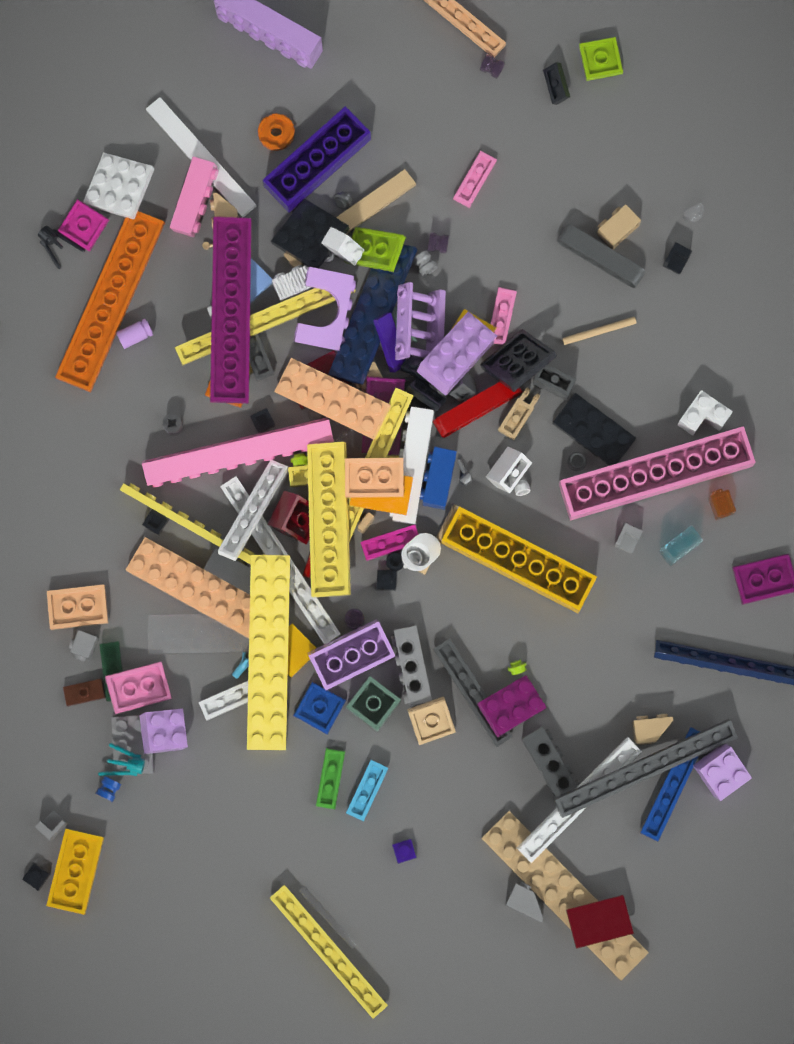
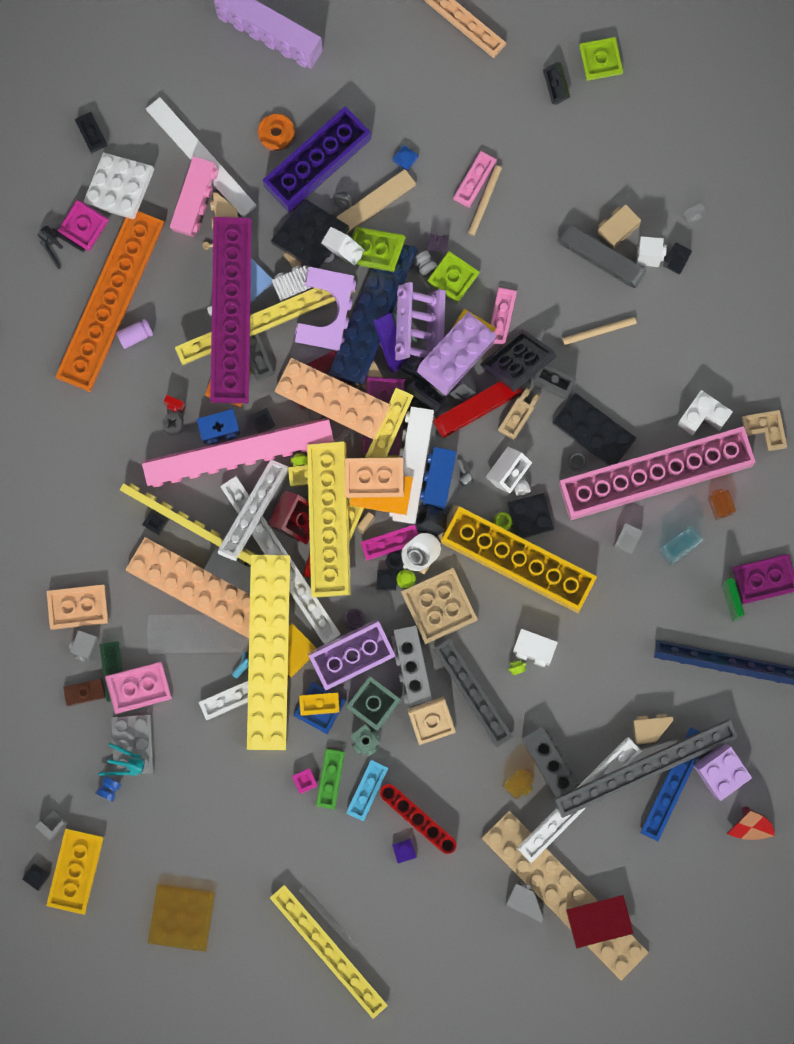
(91, 132): none -> black plate
(163, 731): lavender brick -> none
(173, 404): none -> red plate
(181, 918): none -> clear yellow plate
(208, 427): none -> blue brick
(304, 781): none -> dark pink plate
(319, 704): none -> yellow plate
(365, 733): none -> sand green brick
(405, 158): none -> blue plate
(406, 579): none -> lime plate
(413, 810): none -> red beam
(431, 521): none -> black panel
(439, 606): none -> tan plate
(453, 277): none -> lime plate
(484, 201): none -> tan bar
(491, 67): clear purple wheel -> none
(503, 520): none -> lime plate
(511, 705): magenta plate -> none
(519, 784): none -> clear yellow brick
(530, 516): none -> black plate
(535, 648): none -> white brick
(650, 251): none -> white brick
(733, 599): none -> green tile
(752, 826): none -> shield
(768, 423): none -> tan plate

